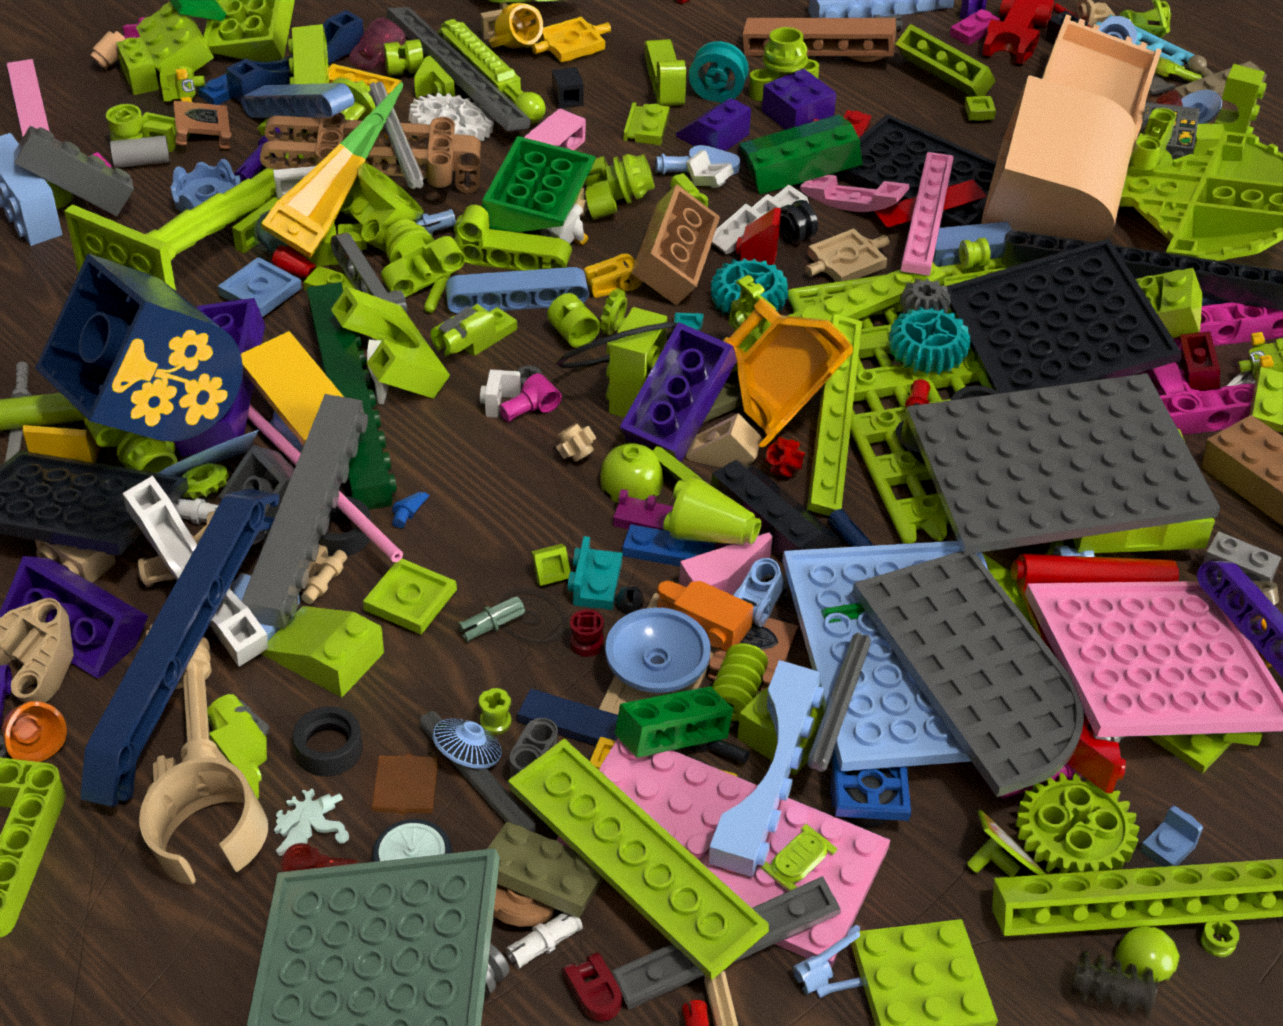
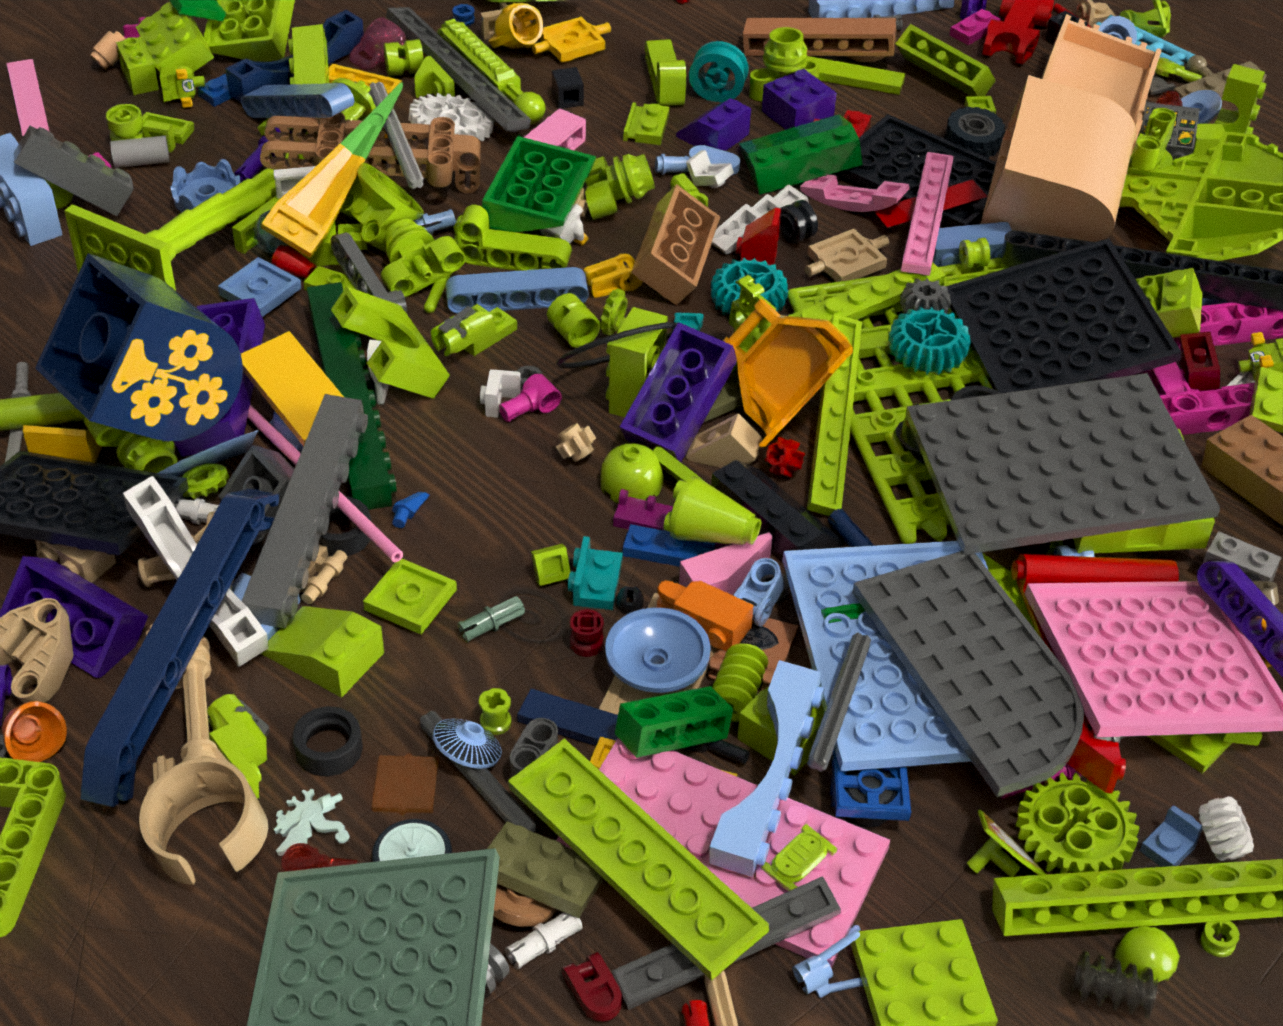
(201, 119): nougat flag -> none
(464, 13): none -> blue bush
(860, 76): none -> lime tile
(919, 393): red pin -> none
(976, 130): none -> black wheel
(1226, 828): none -> white gear

